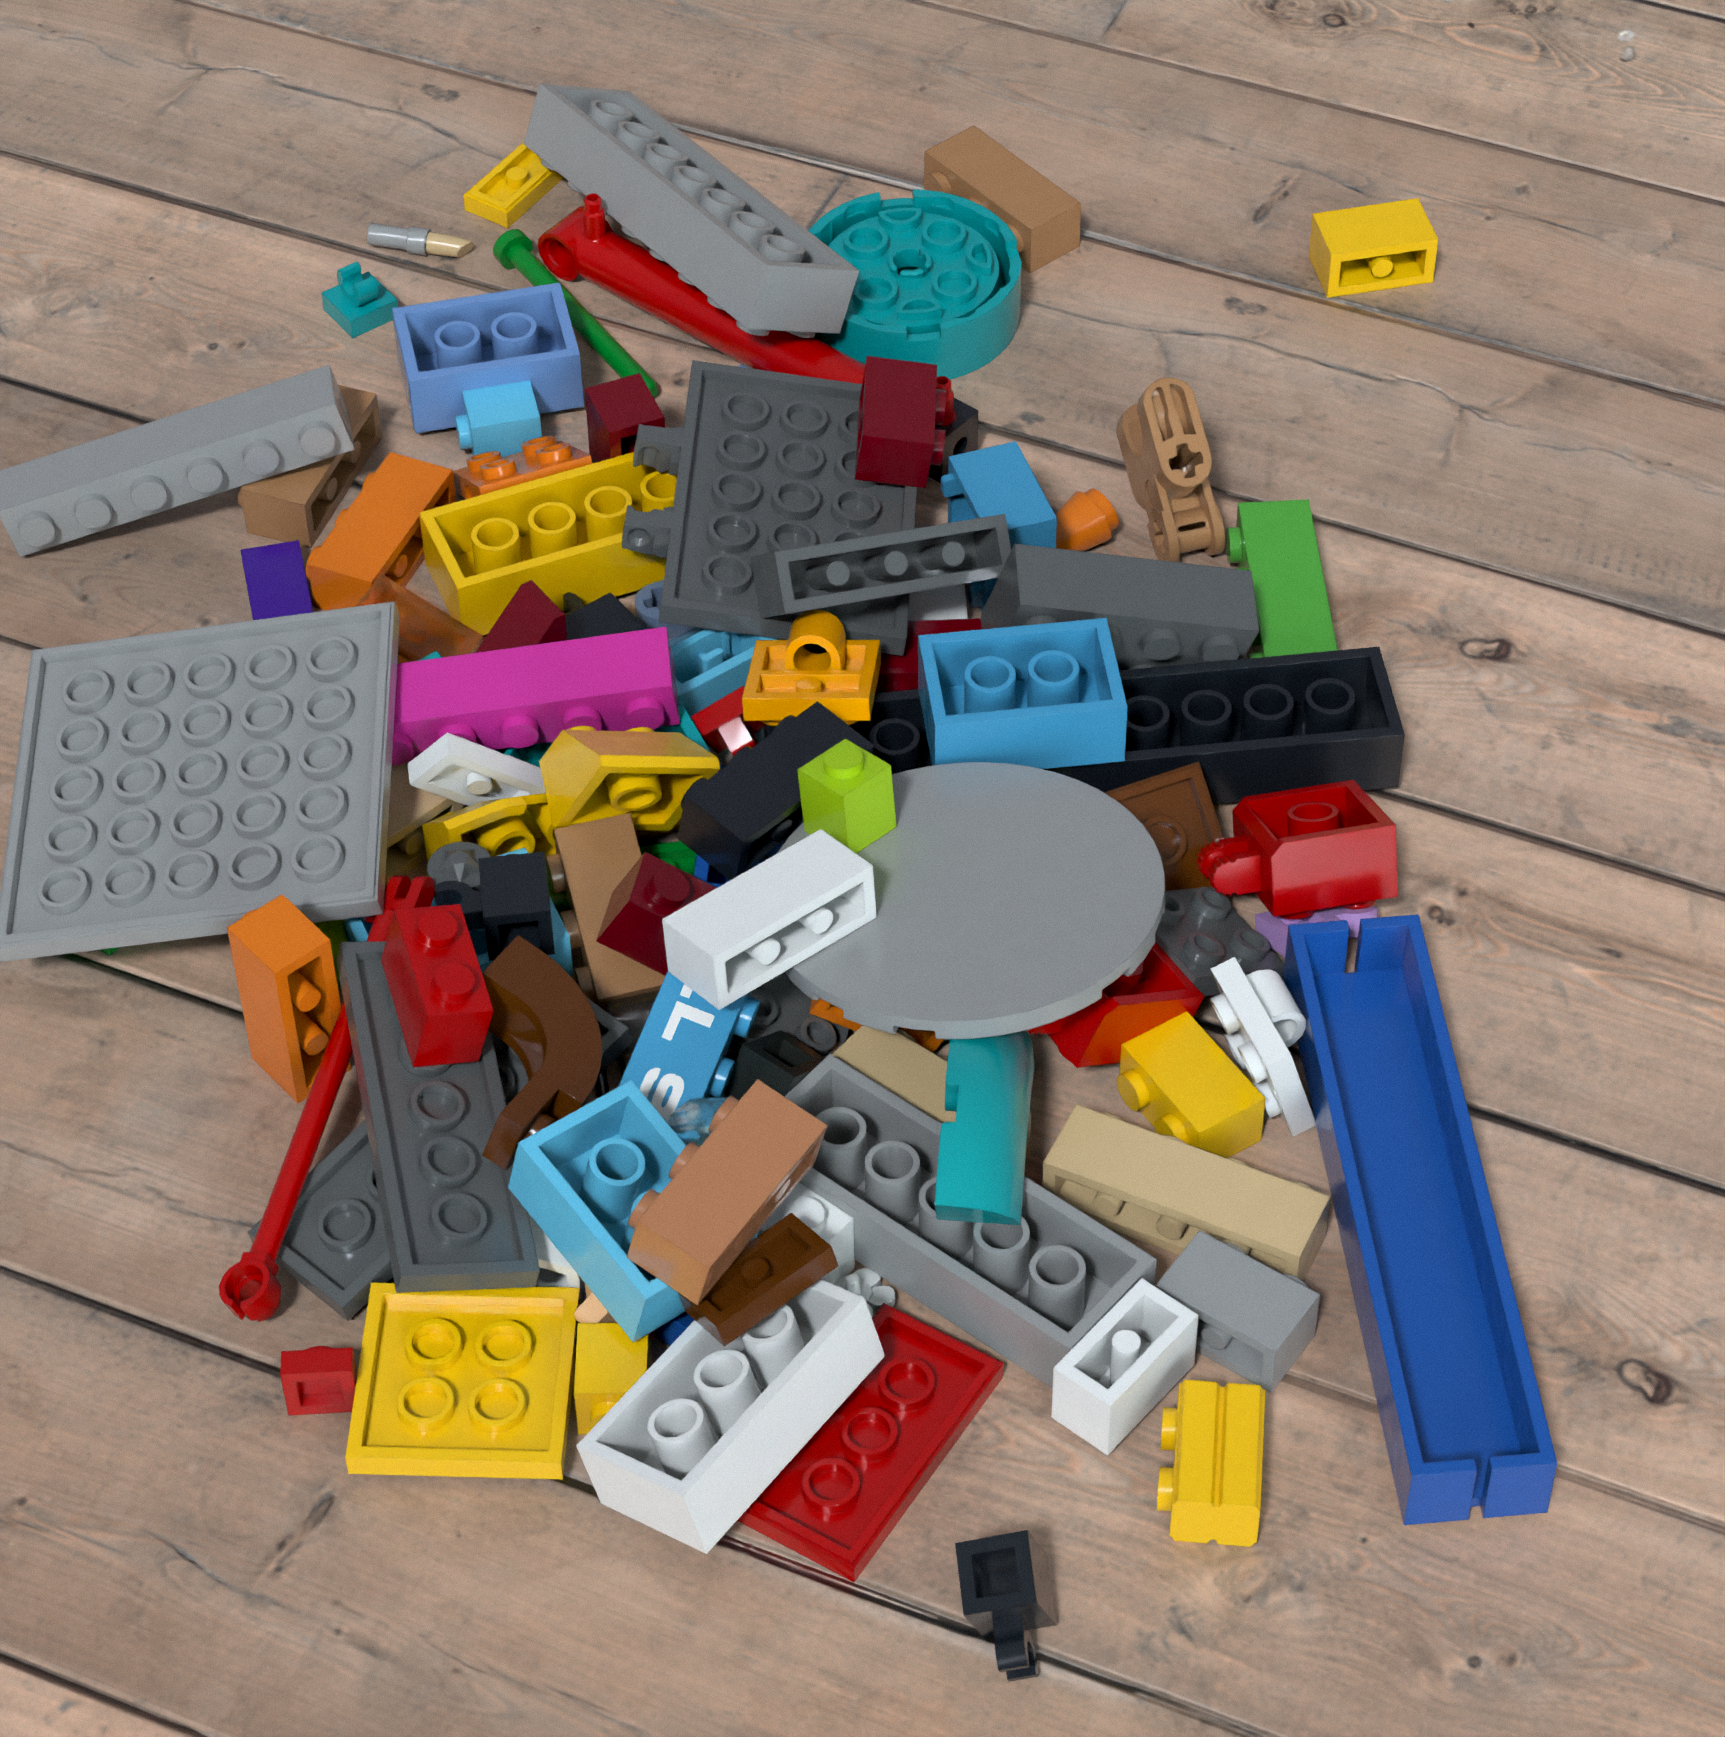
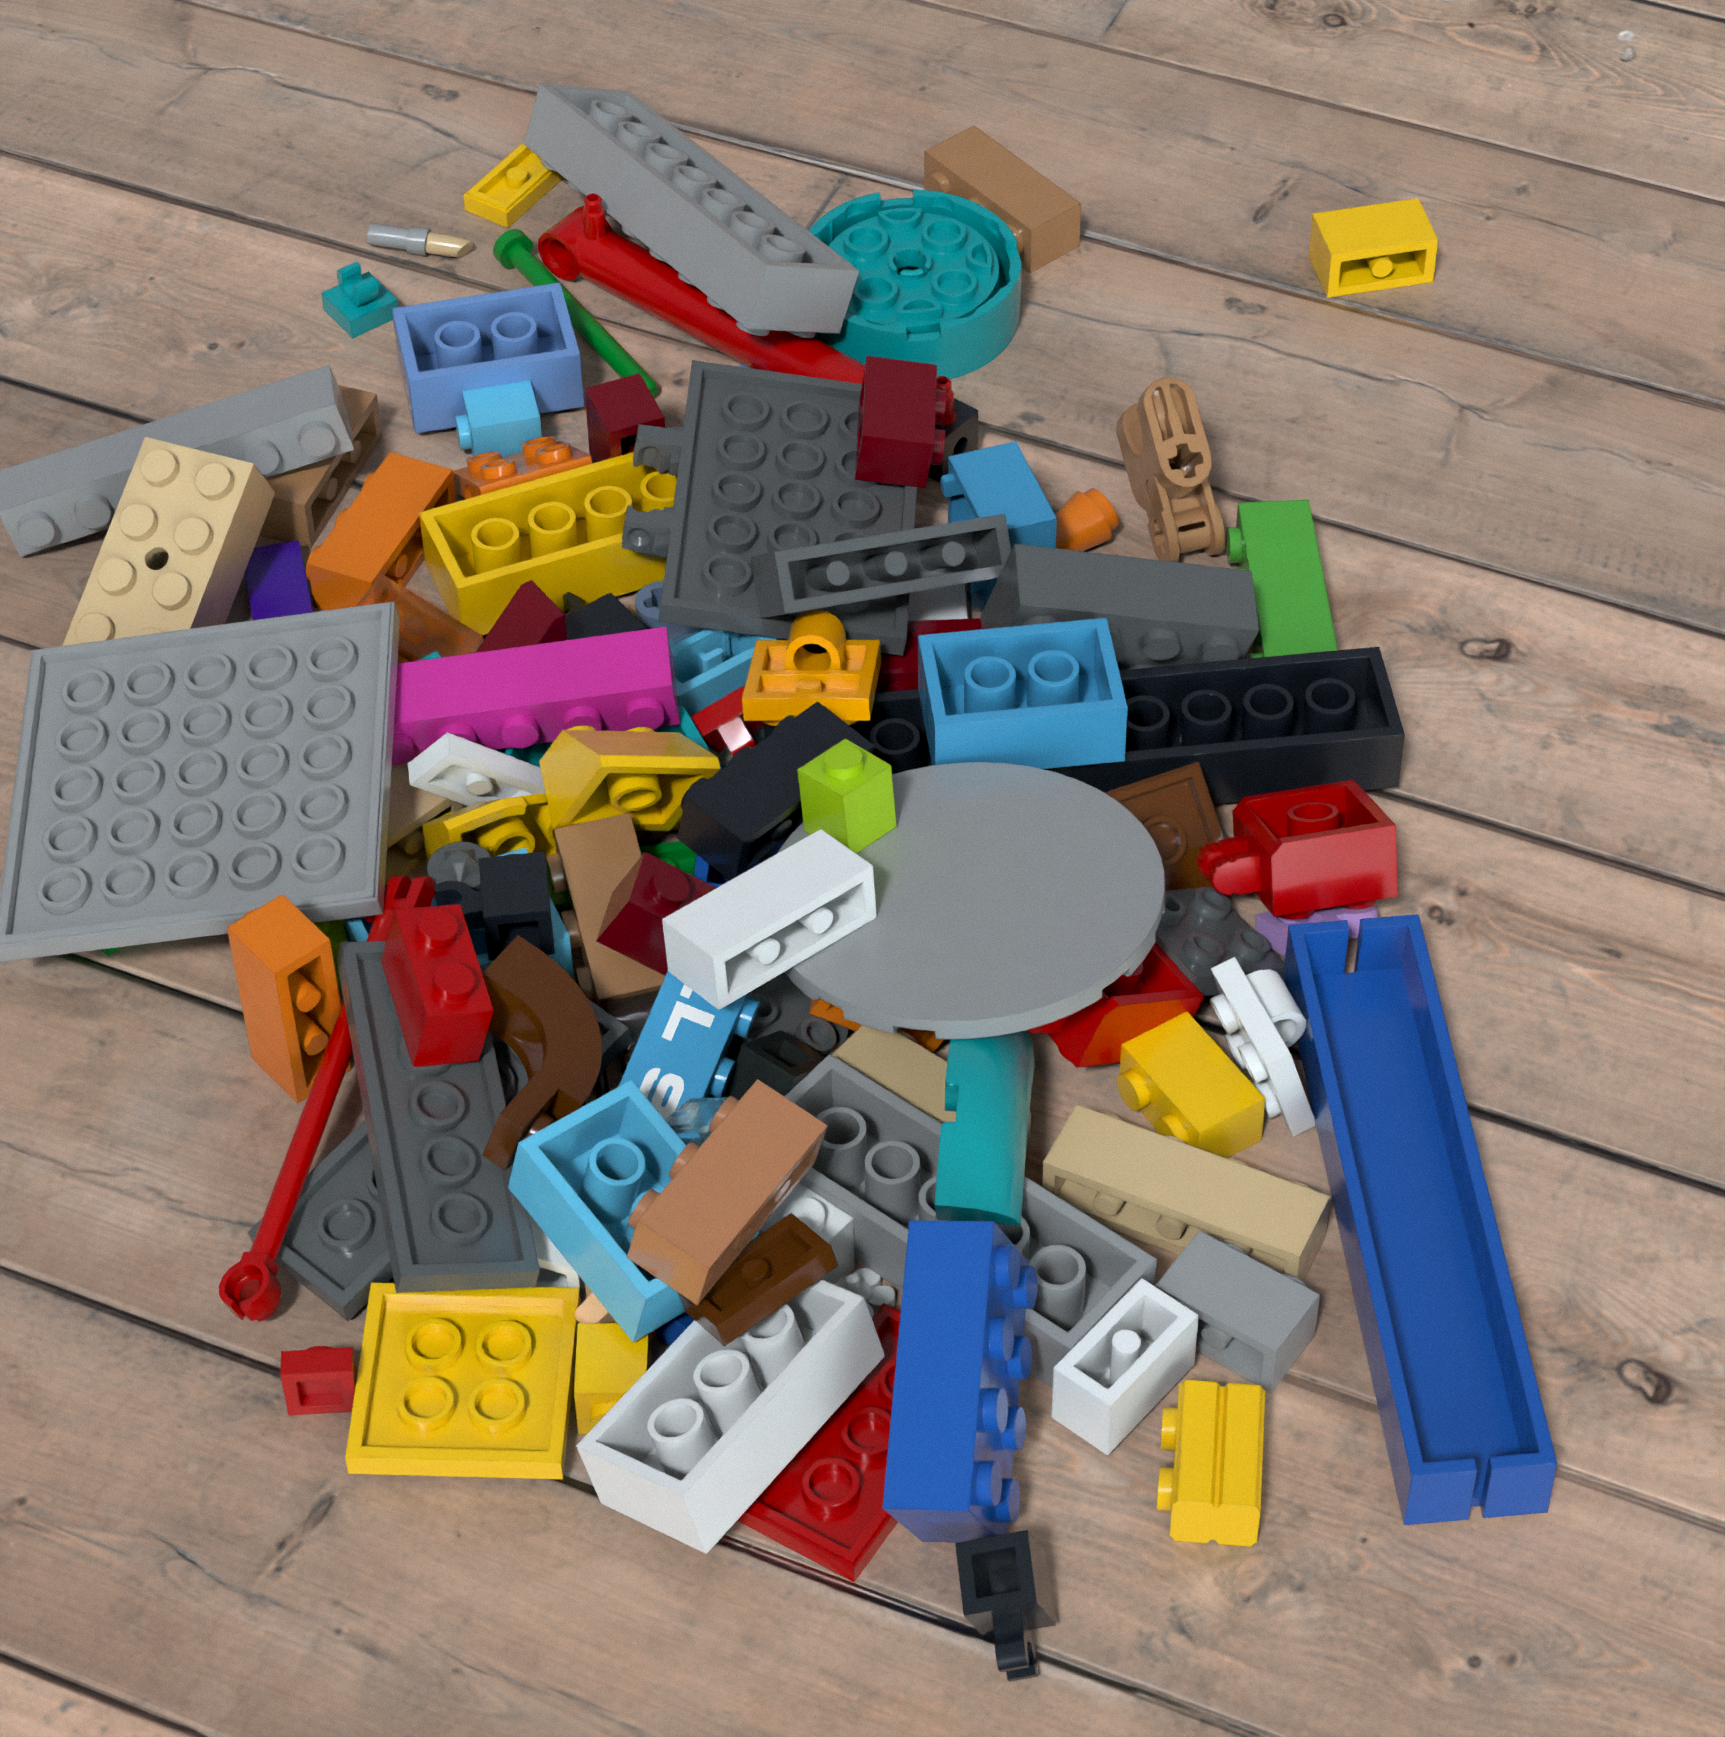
(173, 545): none -> tan brick
(959, 1382): none -> blue brick

